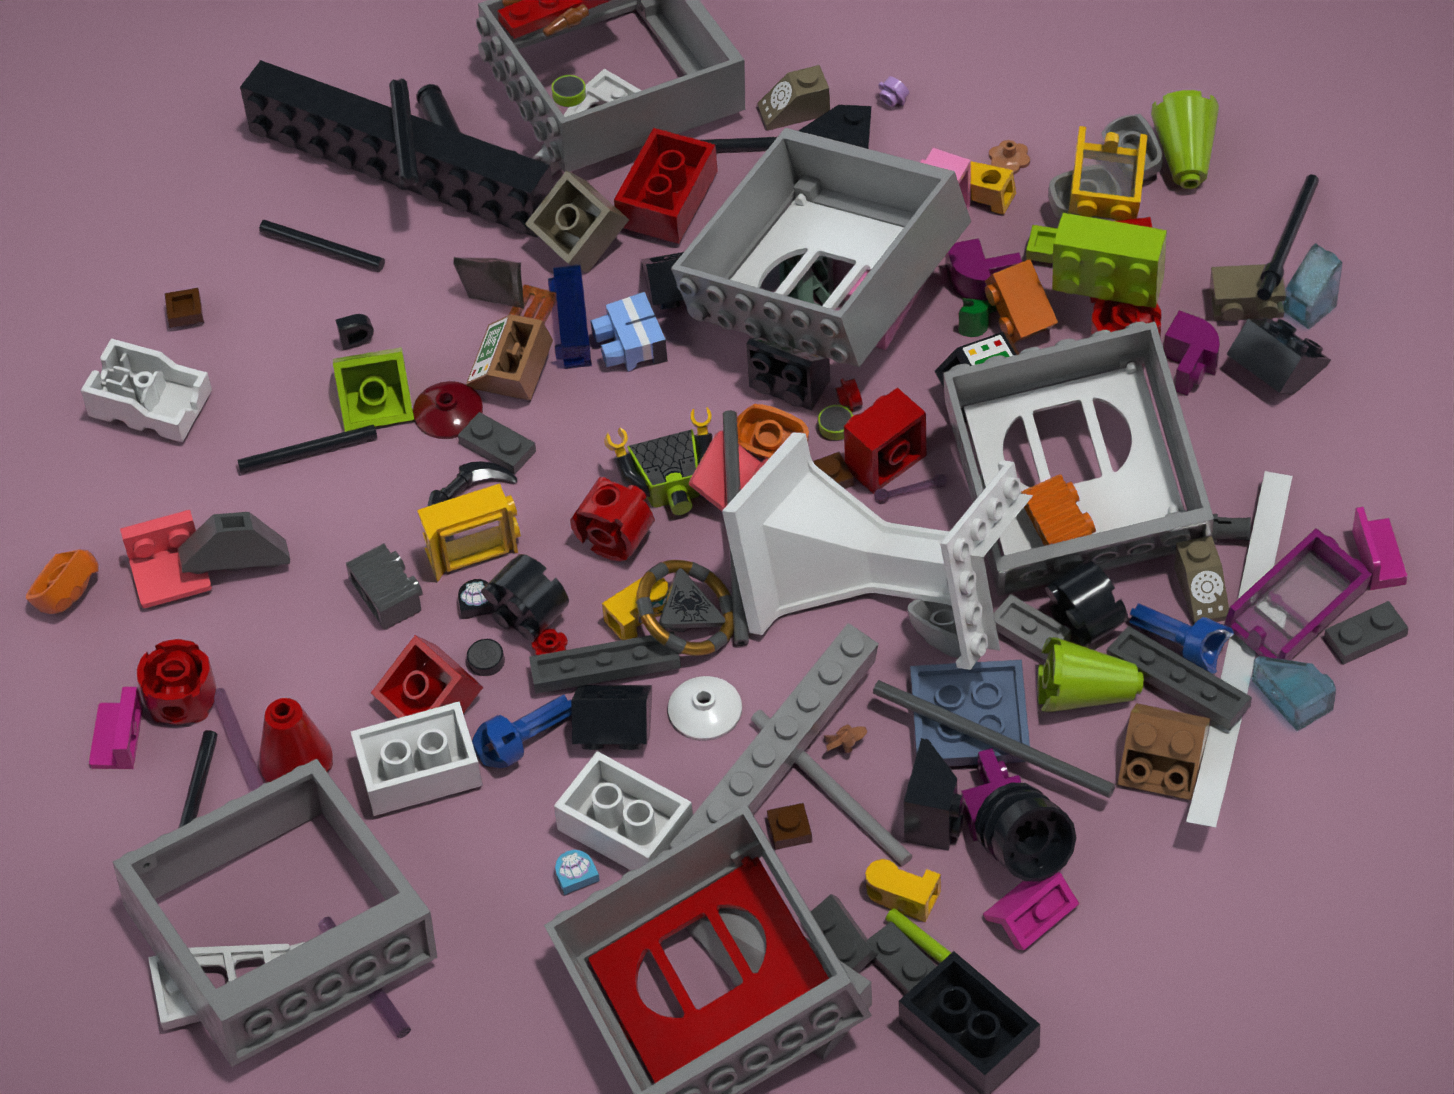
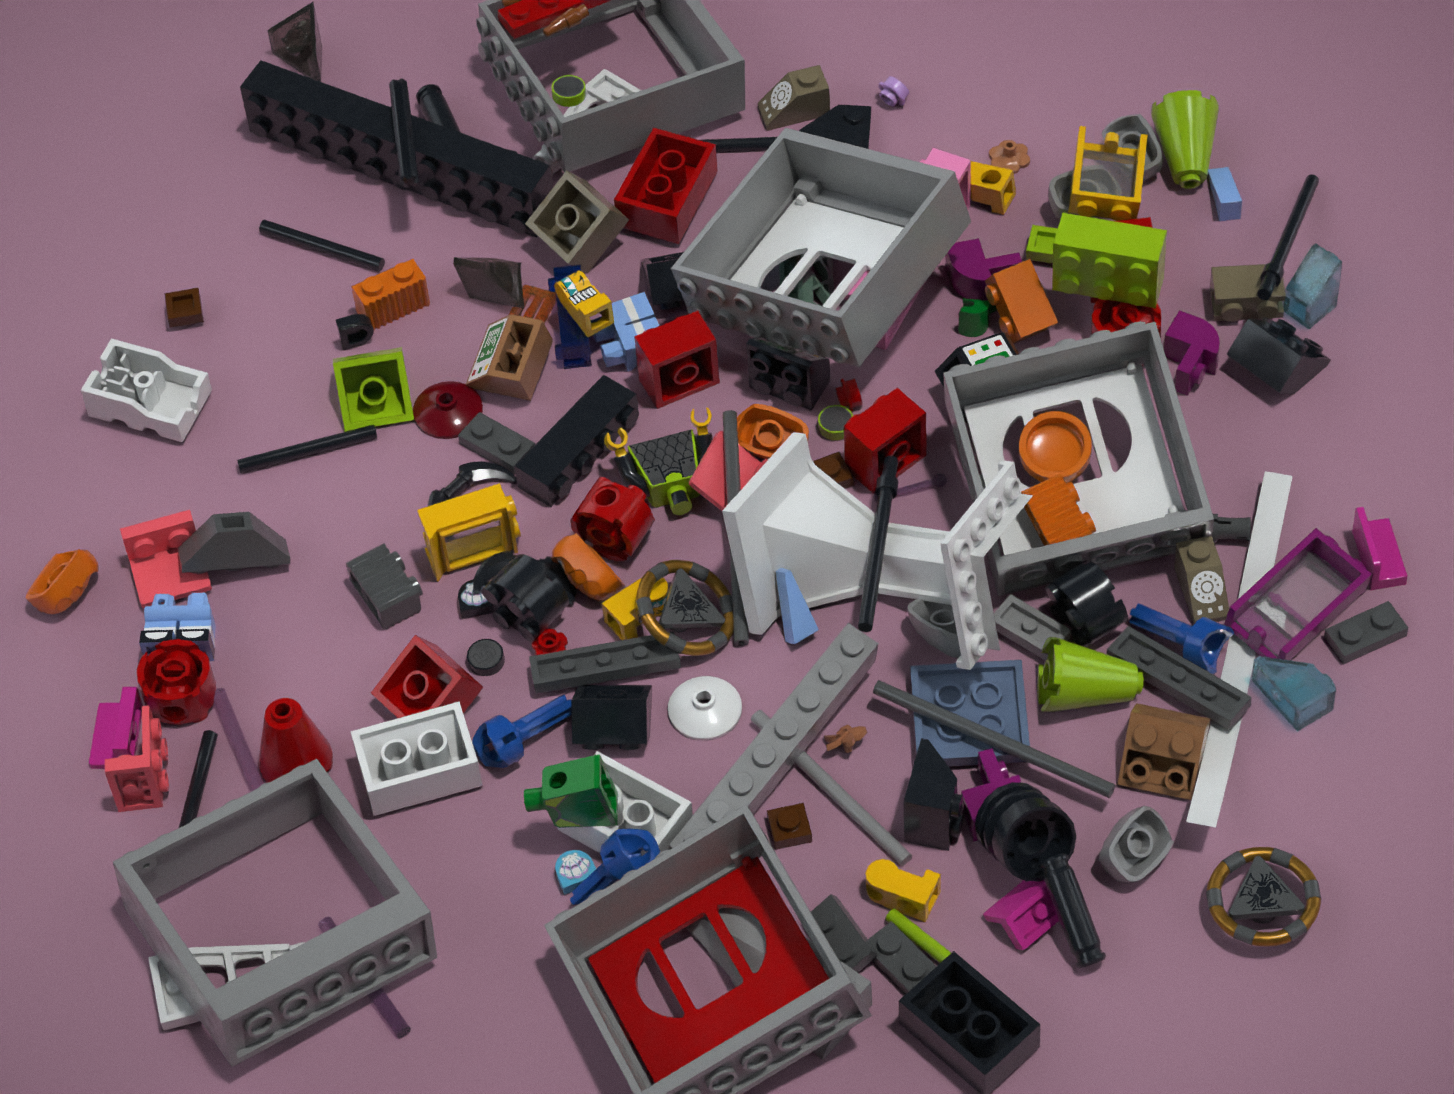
(140, 779): none -> coral bracket
(184, 622): none -> light blue hips
(299, 42): none -> clear smoke slope
(391, 293): none -> orange brick
(497, 562): none -> black piece
(576, 441): none -> black brick
(576, 794): none -> green torso
(583, 302): none -> yellow leg
(586, 568): none -> orange piece
(619, 855): none -> blue piece
(677, 359): none -> red brick
(796, 616): none -> light blue piece
(886, 491): none -> black bar
(1054, 446): none -> orange piece
(1072, 910): none -> black axle
(1135, 845): none -> light grey piece
(1225, 194): none -> light blue piece
(1264, 896): none -> piece

